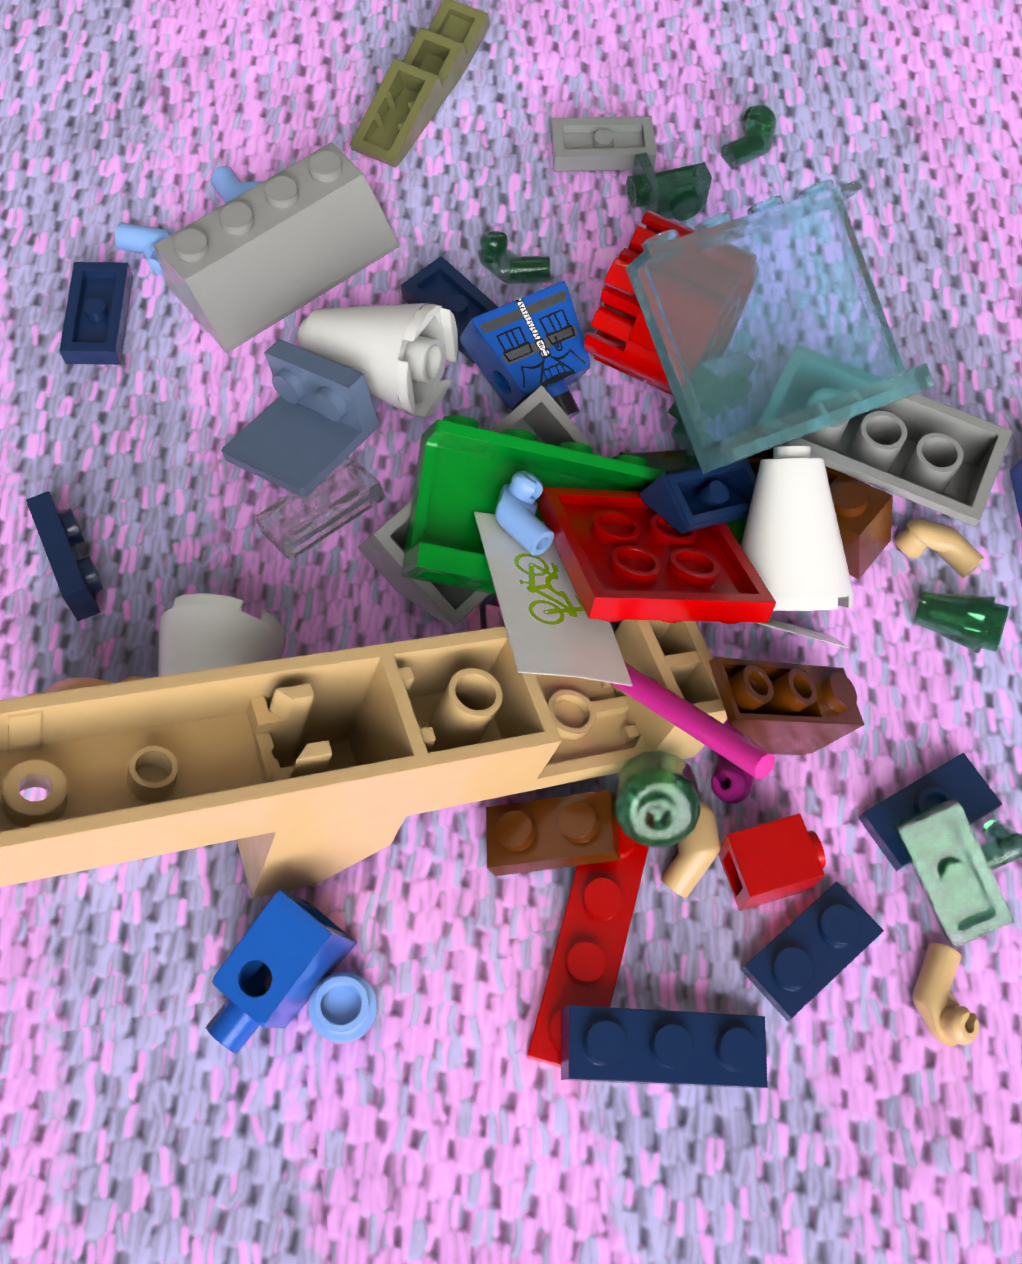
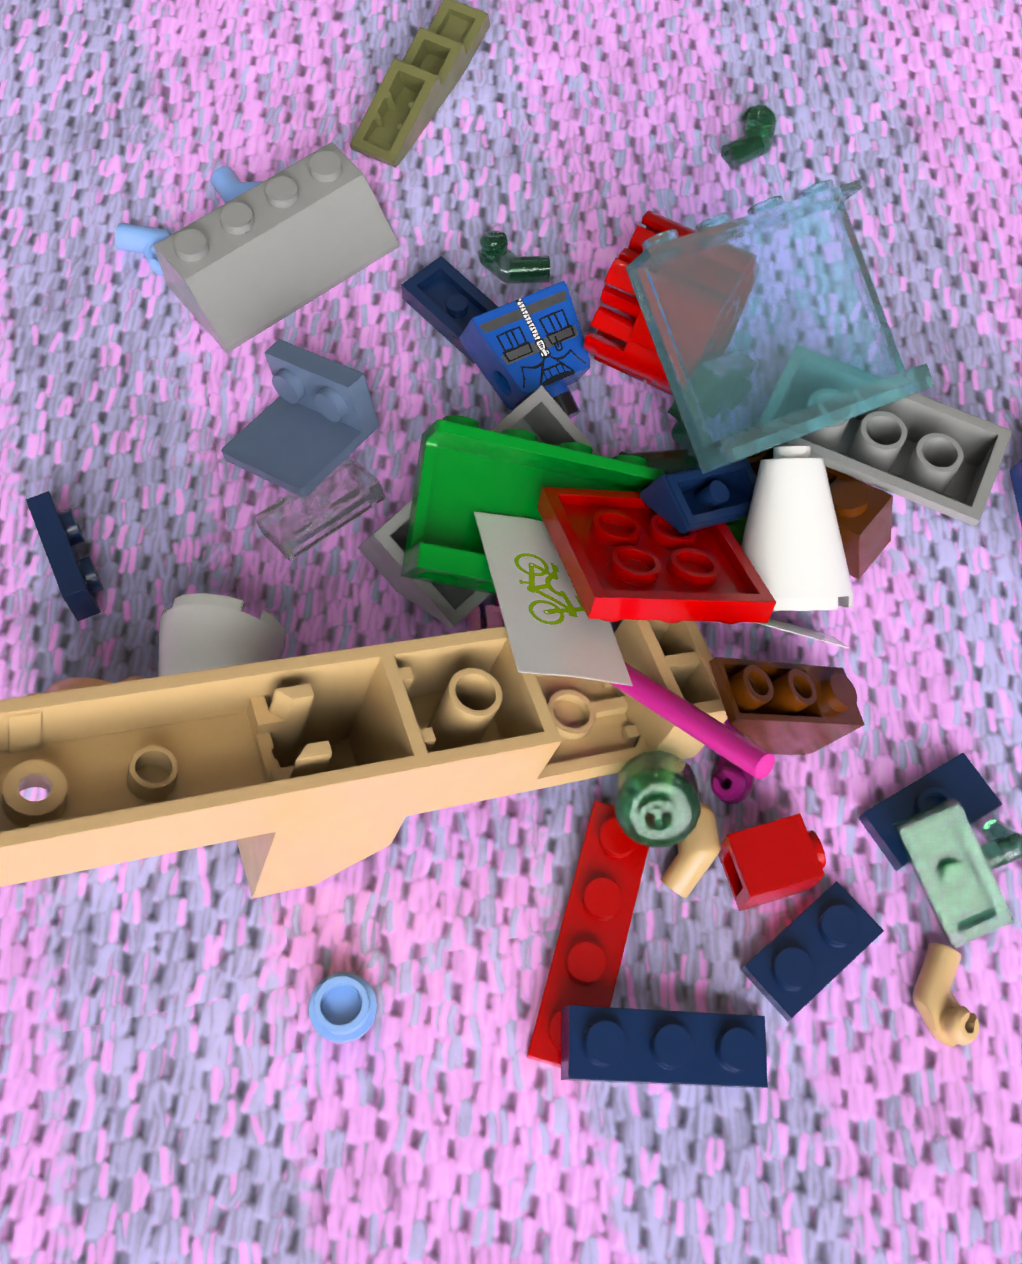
(96, 313): dark blue plate -> none
(299, 951): blue torso -> none
(395, 347): white cone -> none
(517, 511): light blue arm -> none
(552, 833): reddish brown plate -> none
(601, 143): light grey plate -> none
(669, 193): clear green bracket -> none
(943, 540): tan arm -> none
(964, 619): clear green cone -> none

